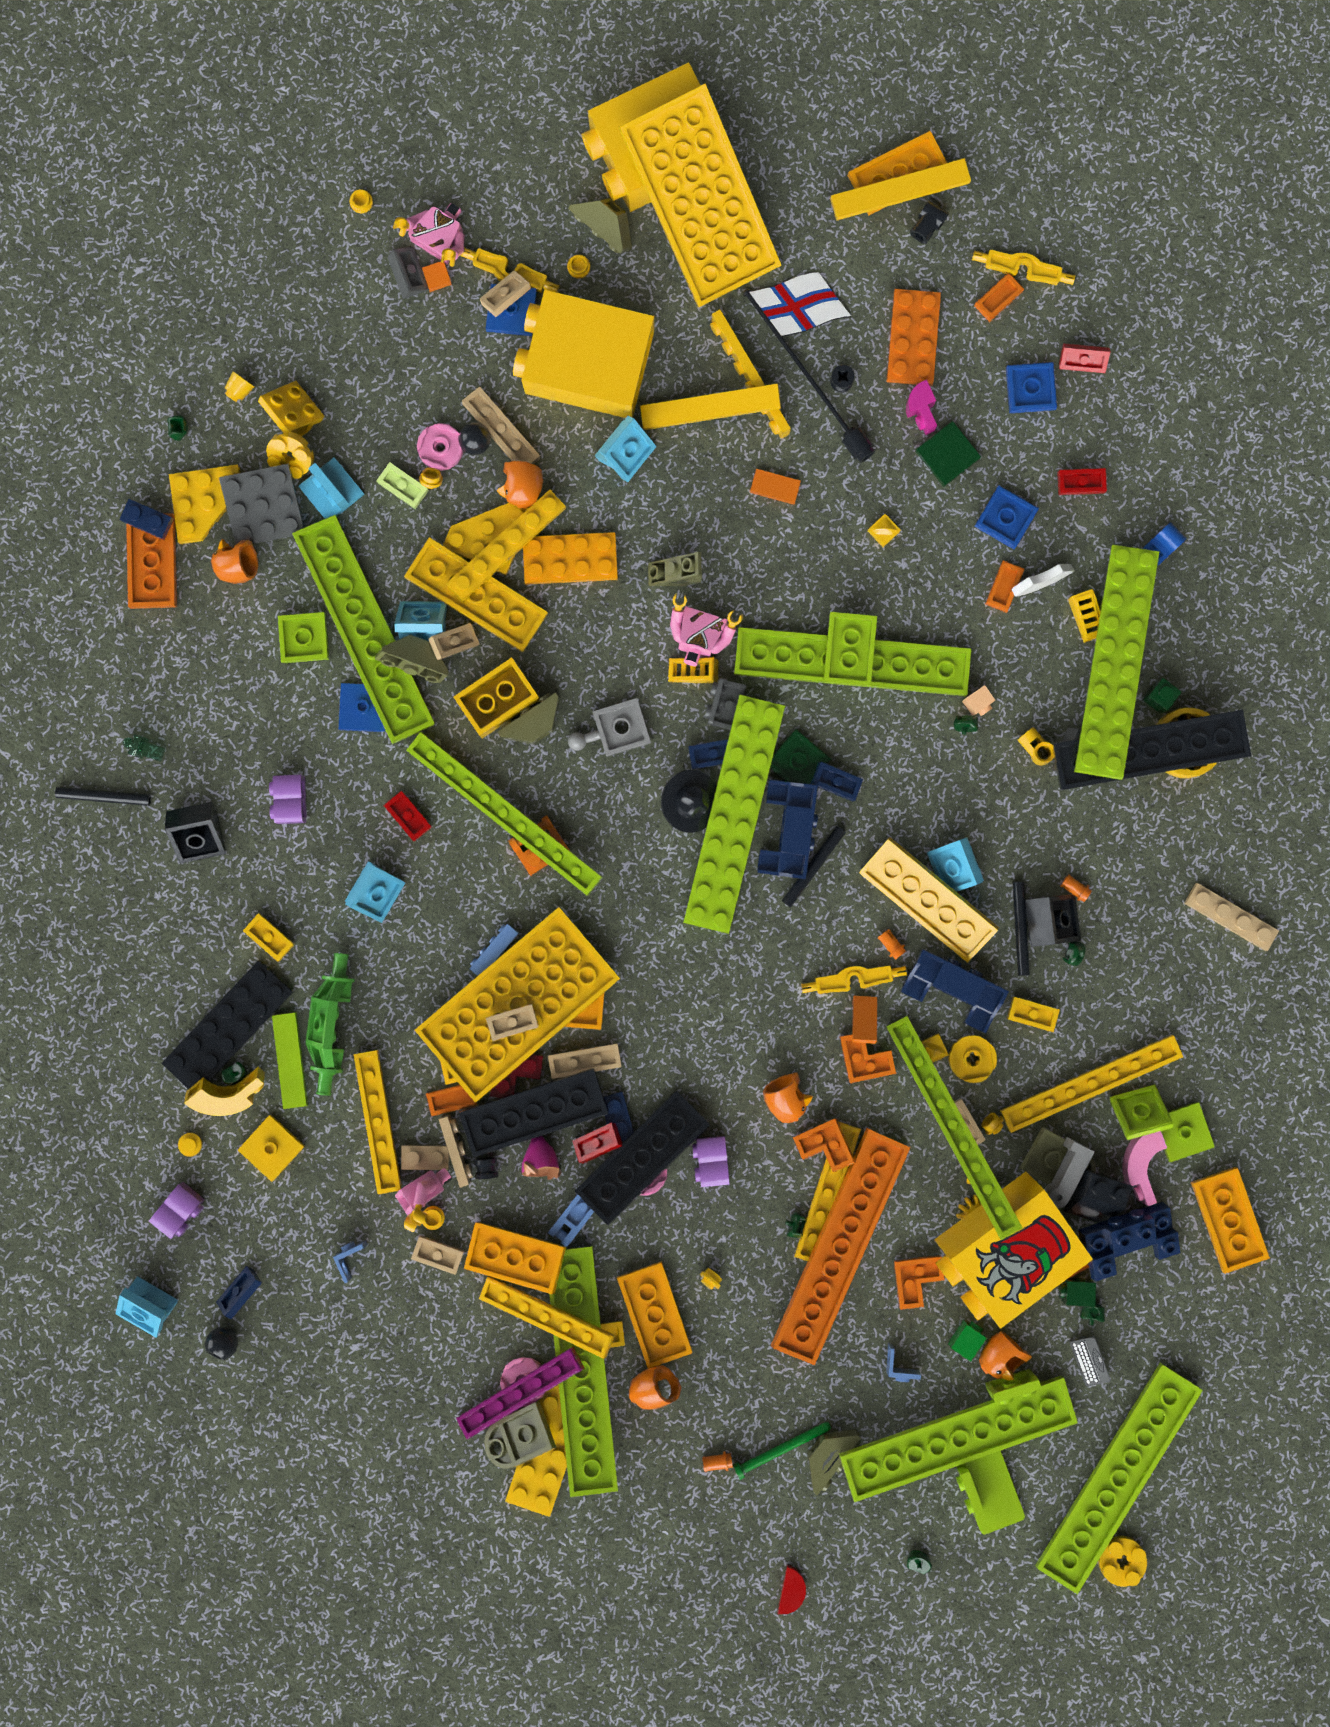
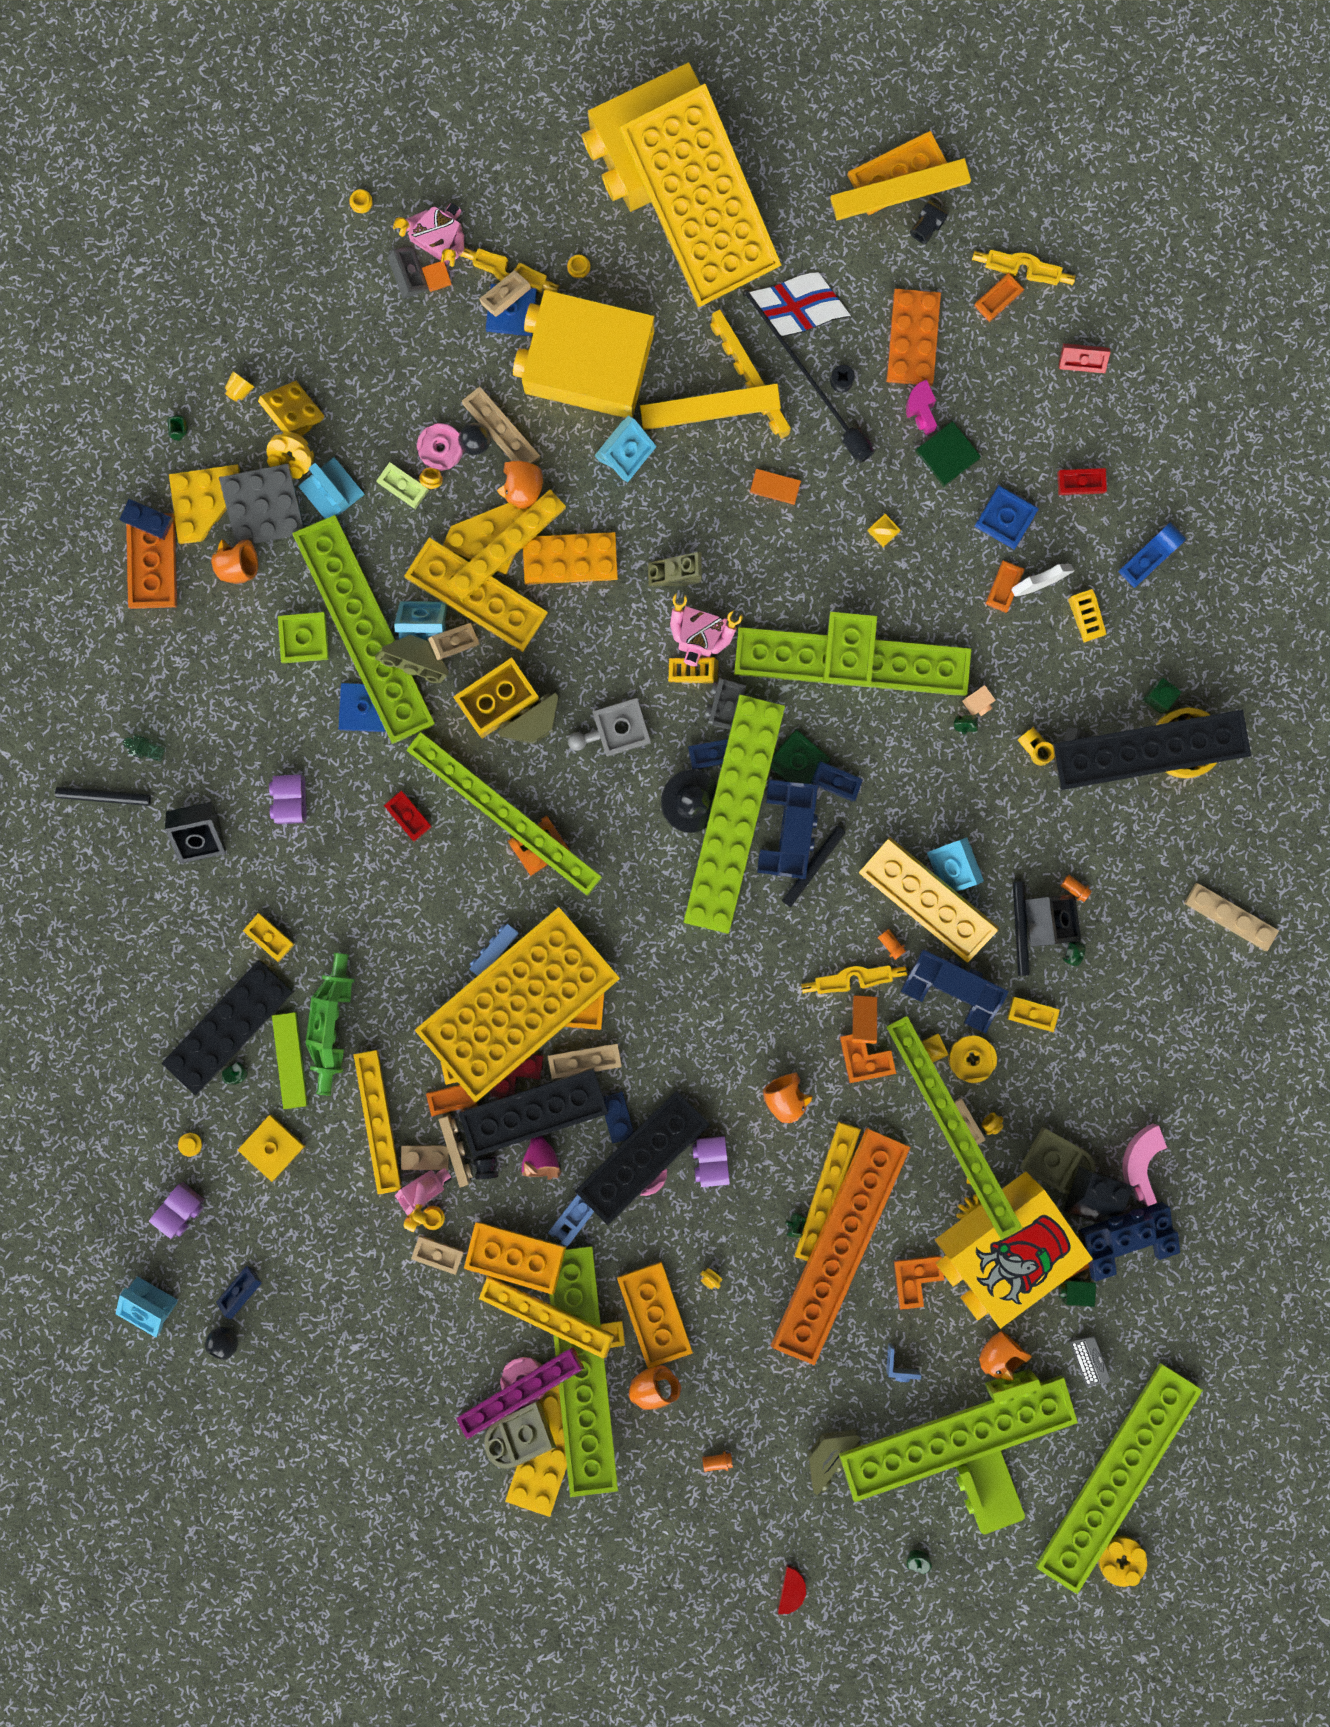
(224, 1100): yellow arch -> none
(347, 1249): medium blue bracket -> none
(374, 892): medium azure bracket -> none
(512, 1022): tan plate -> none
(597, 1143): plate -> none
(606, 222): olive slope -> none
(771, 1454): green bar -> none
(826, 1138): orange plate -> none
(967, 1339): green brick -> none
(1031, 387): blue plate -> none
(1069, 1172): light grey leg -> none
(1091, 1083): yellow plate -> none
(1093, 1313): dark green piece -> none
(1116, 662): lime plate -> none
(1141, 1112): lime plate -> none
(1189, 1133): lime plate -> none
(1230, 1220): light orange plate -> none

